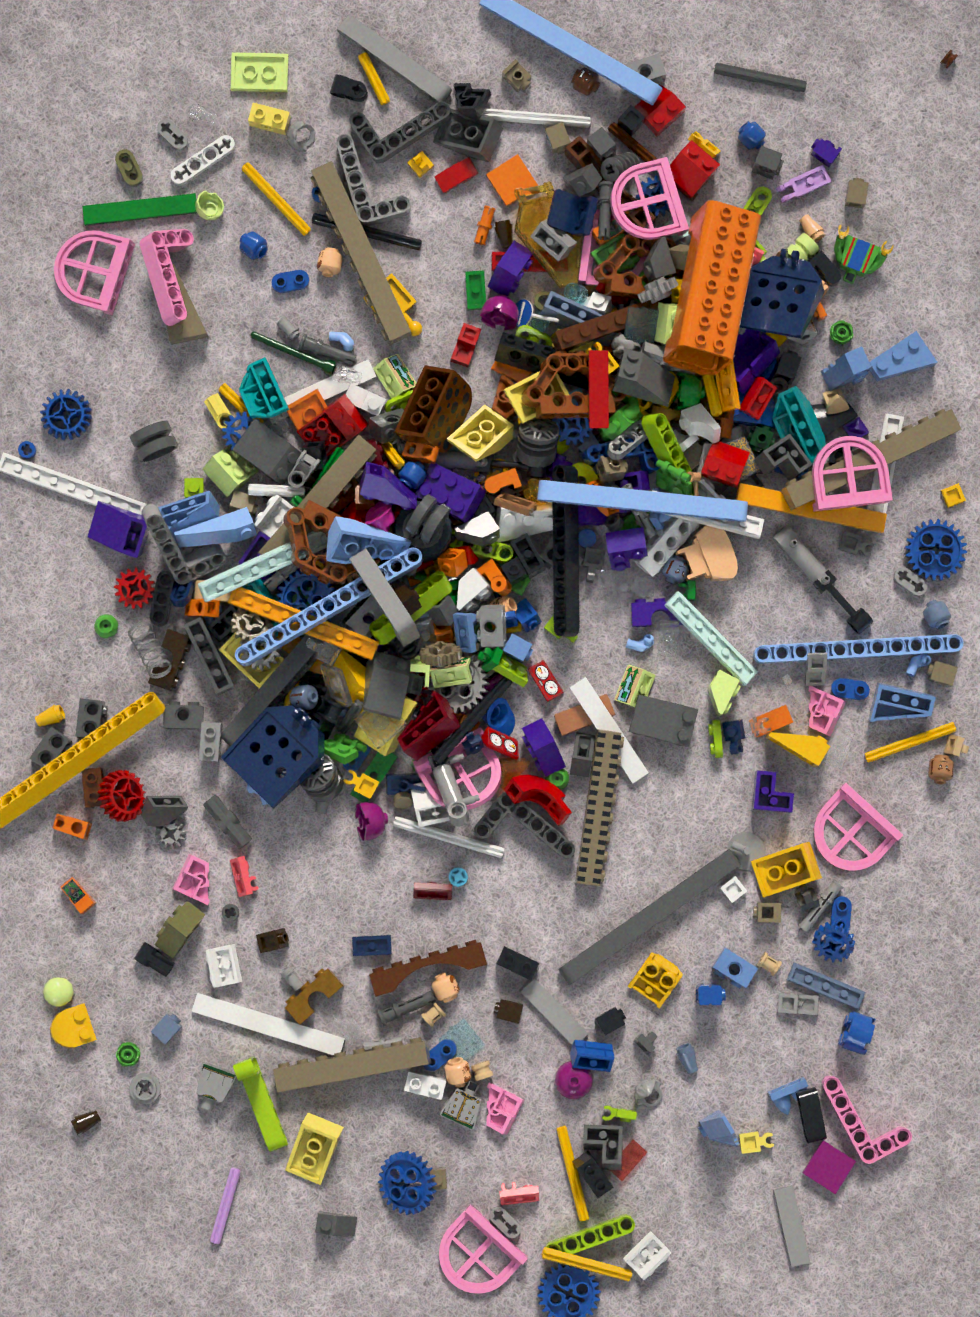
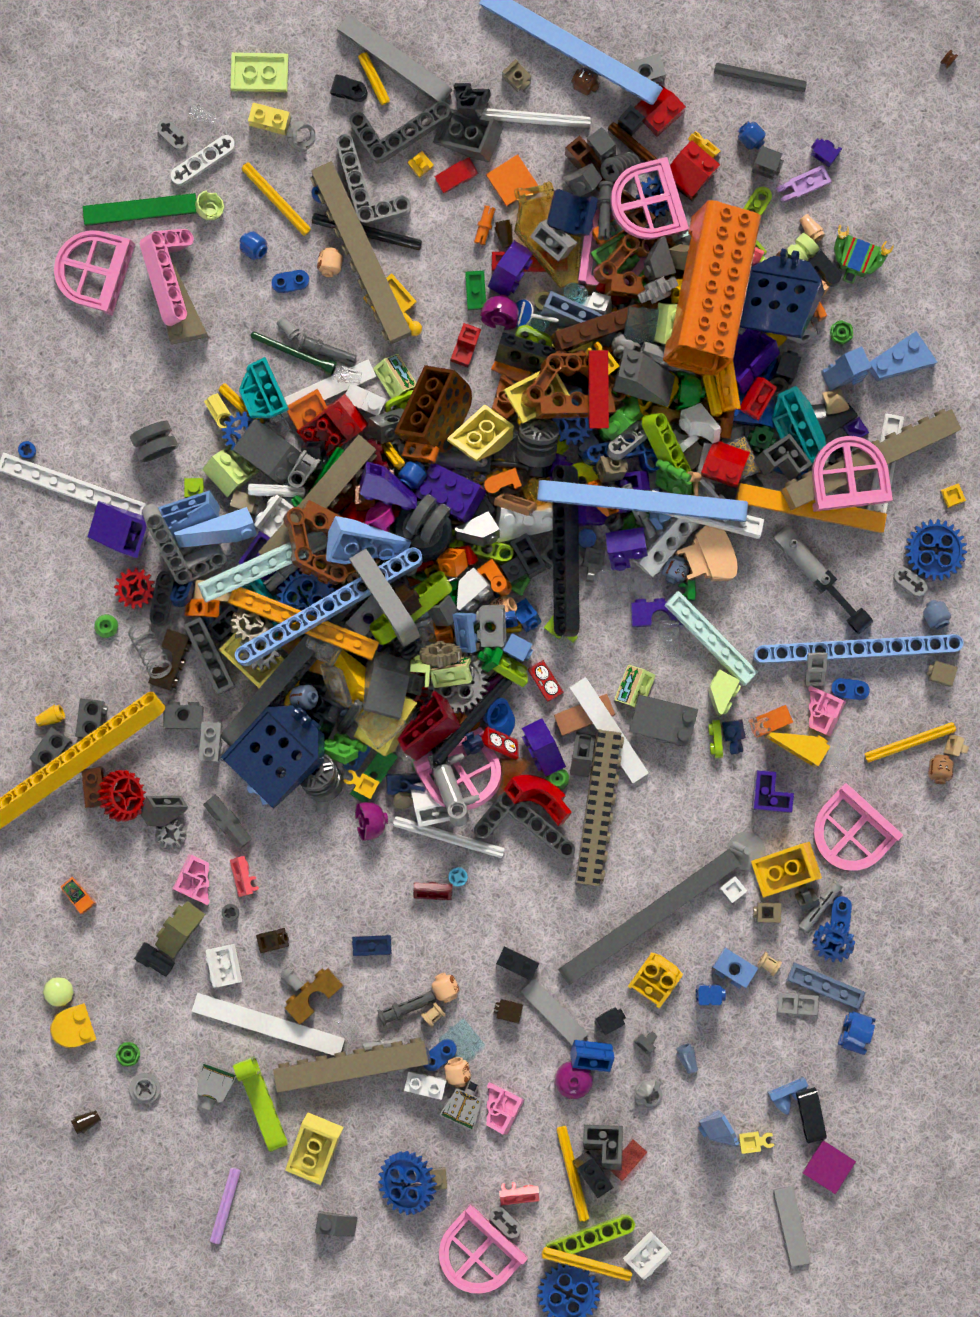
(58, 415): blue gear -> none
(72, 826): orange leg -> none
(128, 168): olive plate -> none
(167, 1028): sand blue brick -> none
(344, 338): light blue arm -> none
(467, 957): reddish brown arch -> none
(482, 1070): tan wheel -> none
(557, 138): dark tan brick -> none
(624, 1114): lime plate -> none
(641, 645): light blue arm -> none
(852, 544): dark grey plate -> none
(856, 193): dark tan brick -> none
(857, 1126): bright pink beam -> none
(898, 703): medium blue wedge -> none
(917, 662): light blue arm -> none

